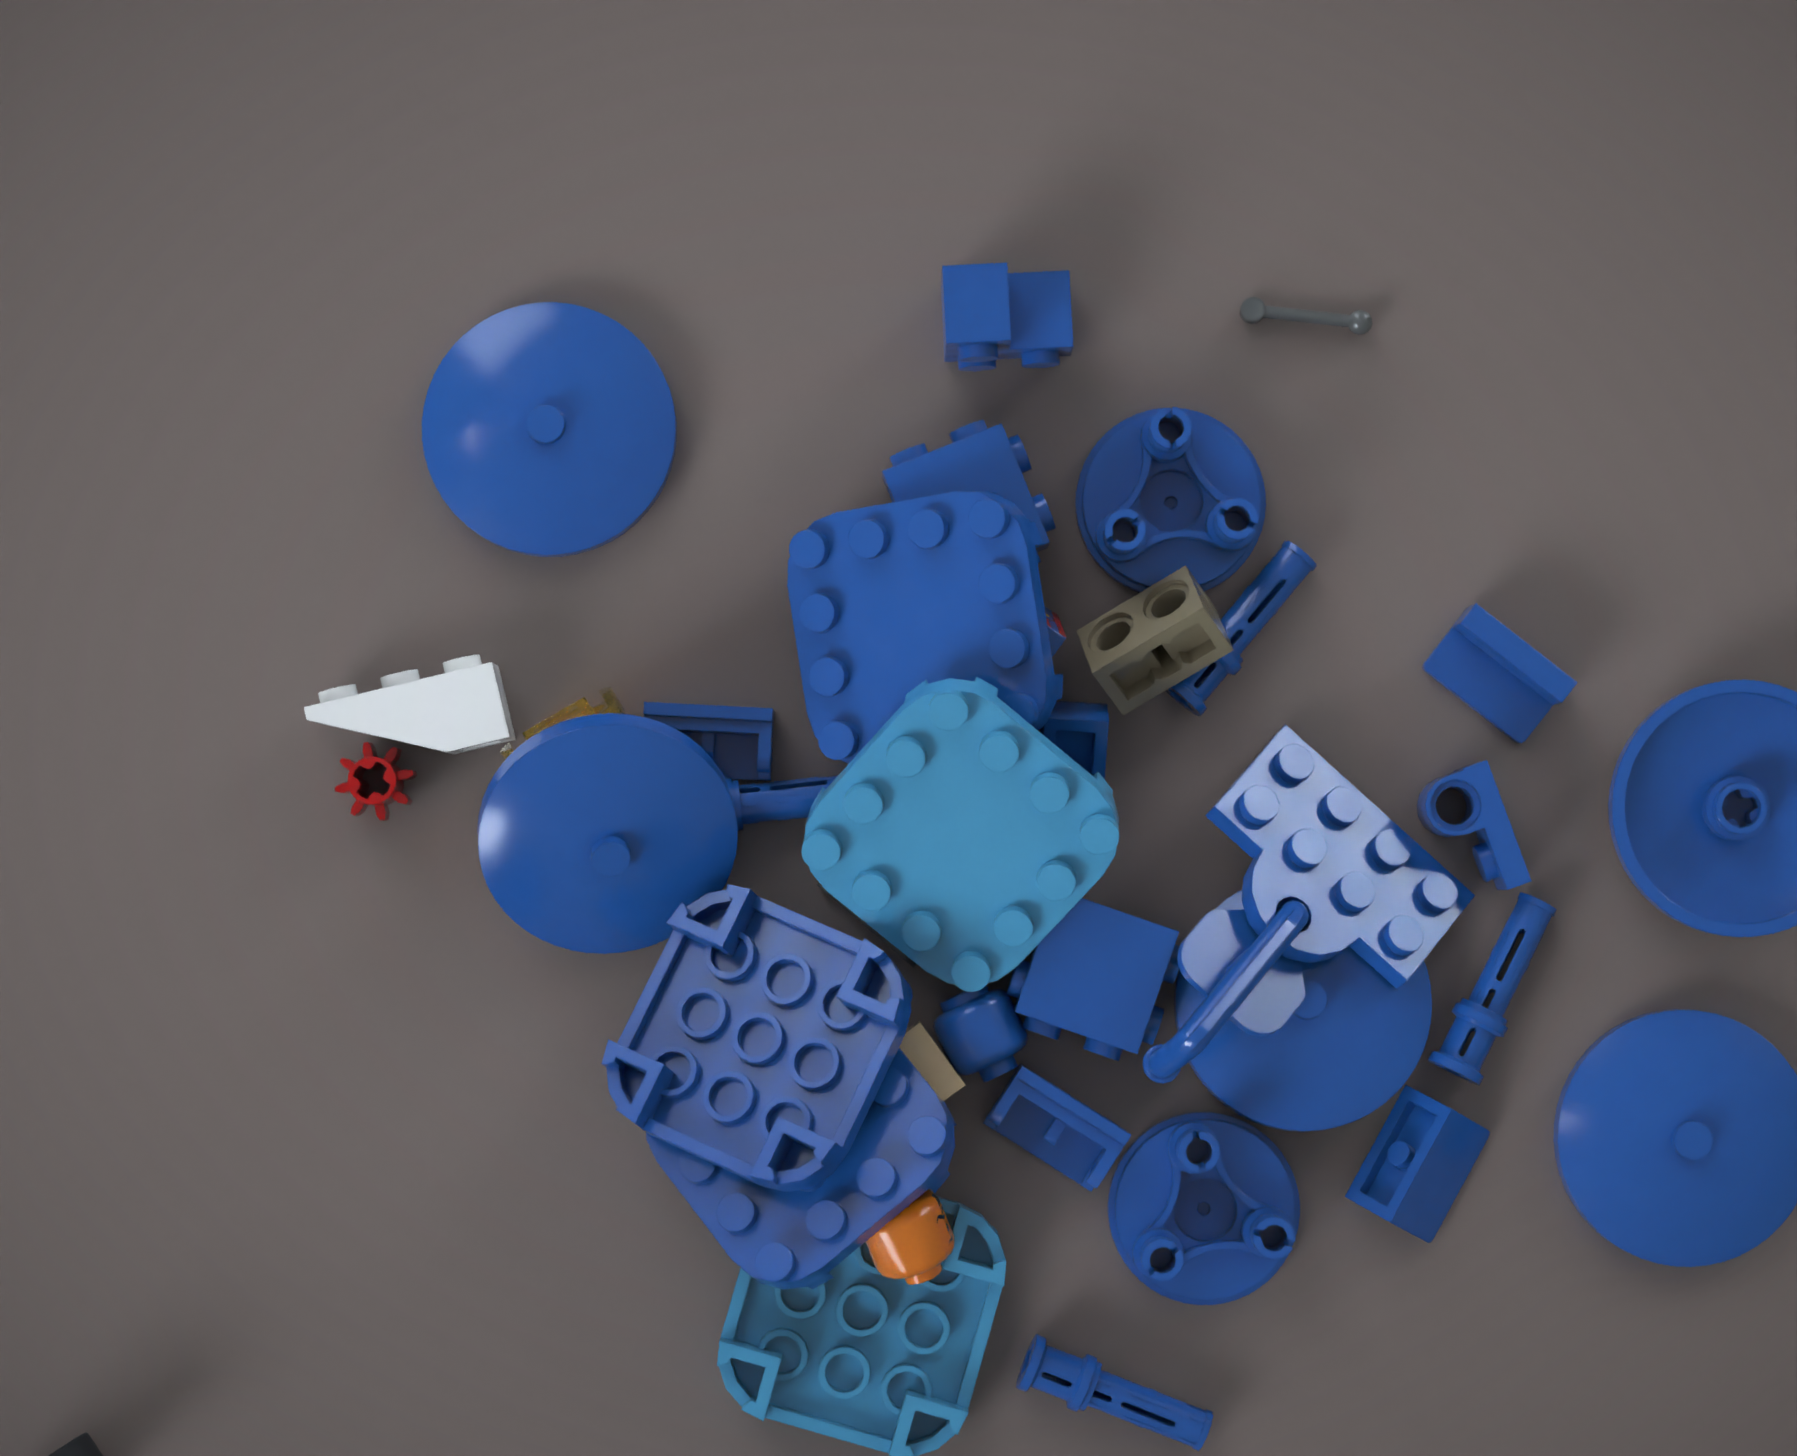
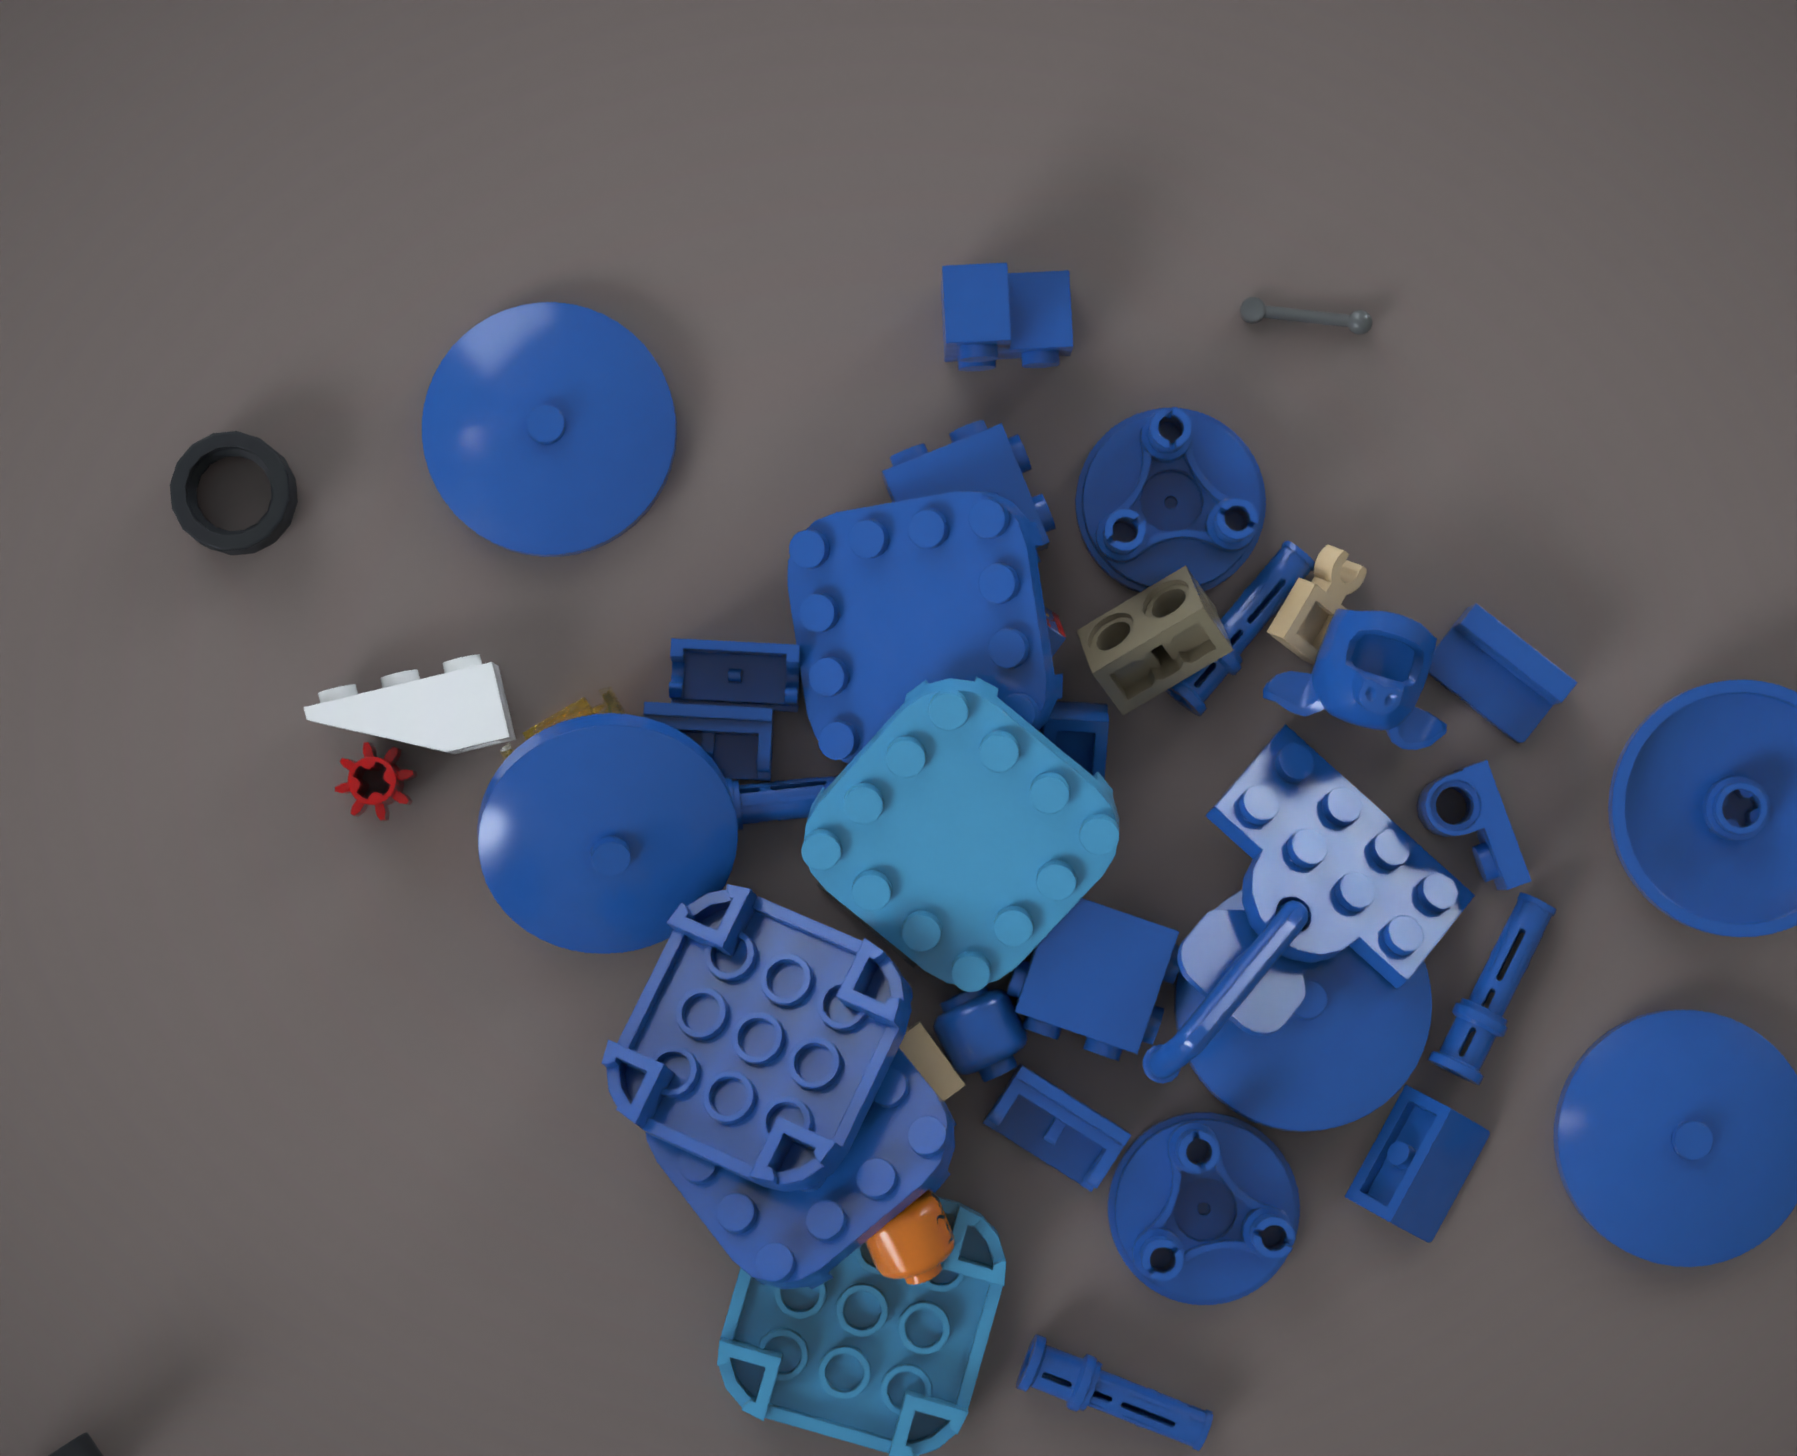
(186, 481): none -> black tyre
(735, 674): none -> blue hinge
(1311, 605): none -> tan plate
(1367, 676): none -> blue piece

